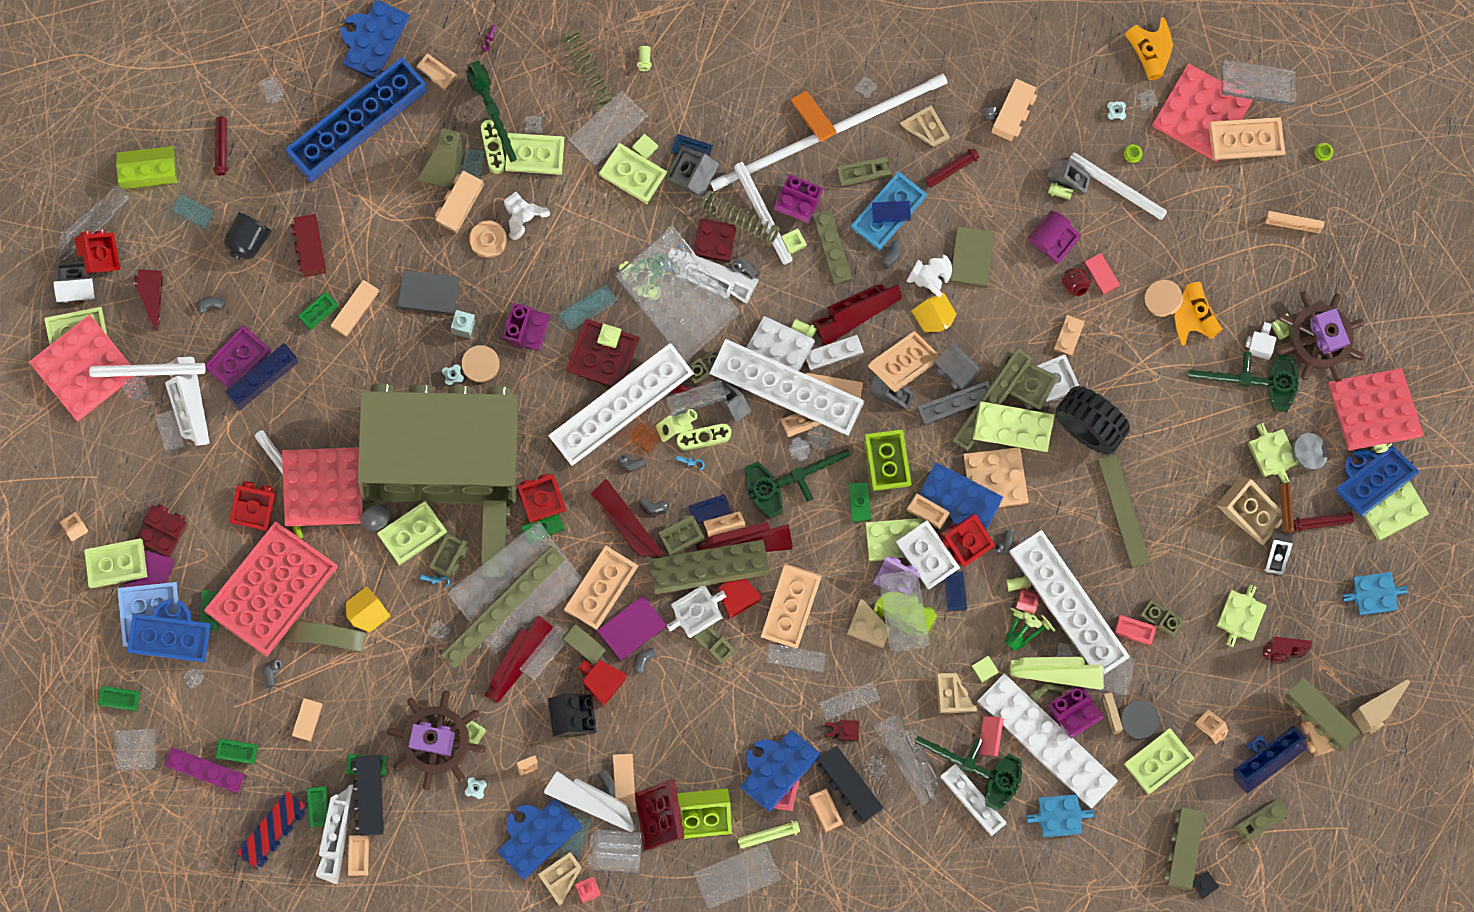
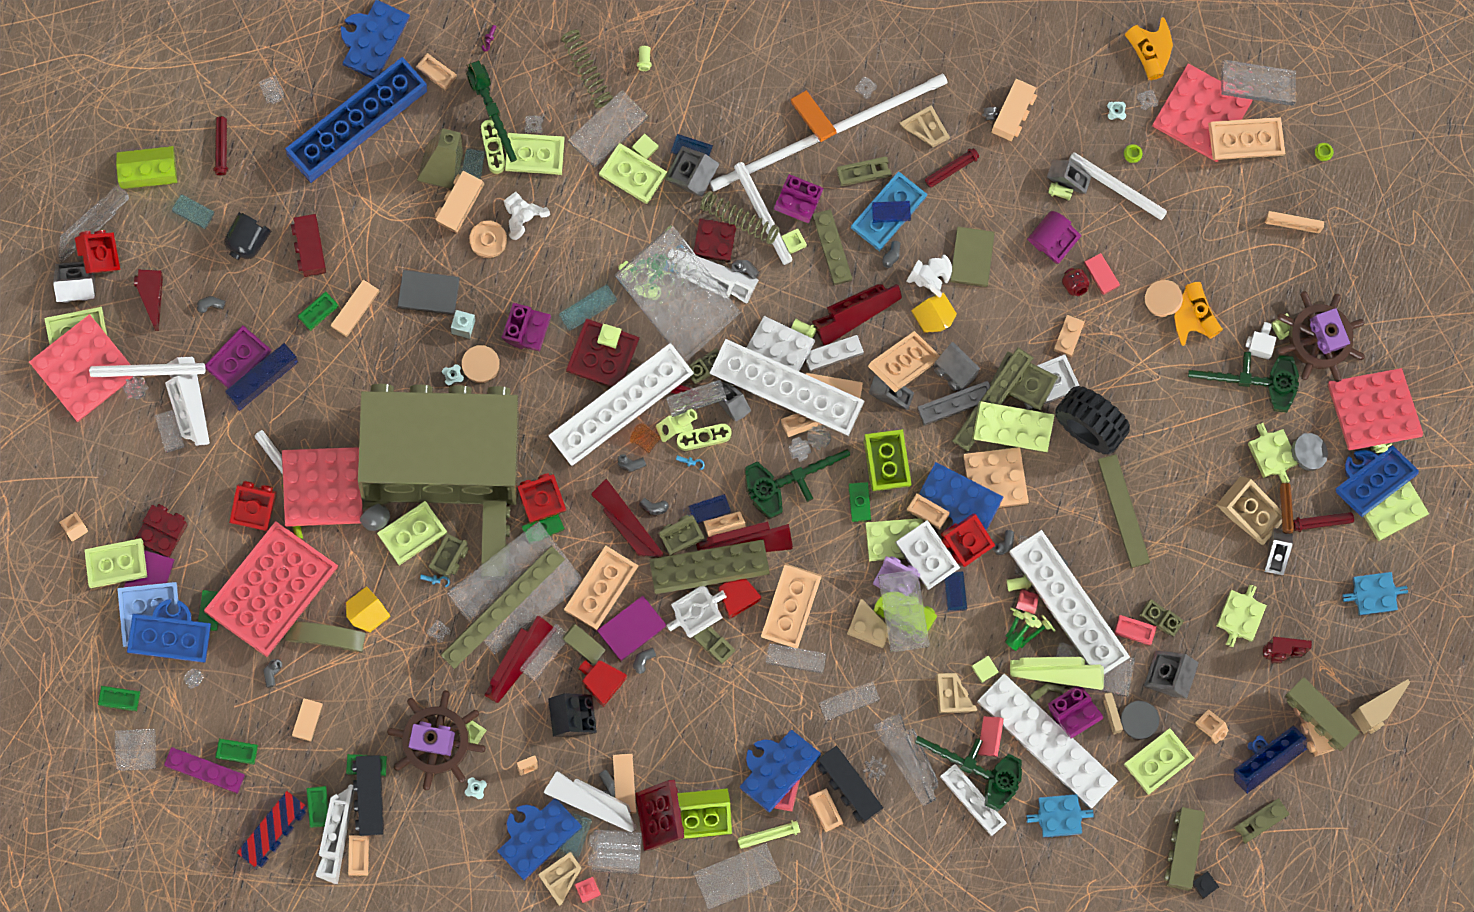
(847, 730): dark red plate -> none
(1171, 673): none -> flat silver slope

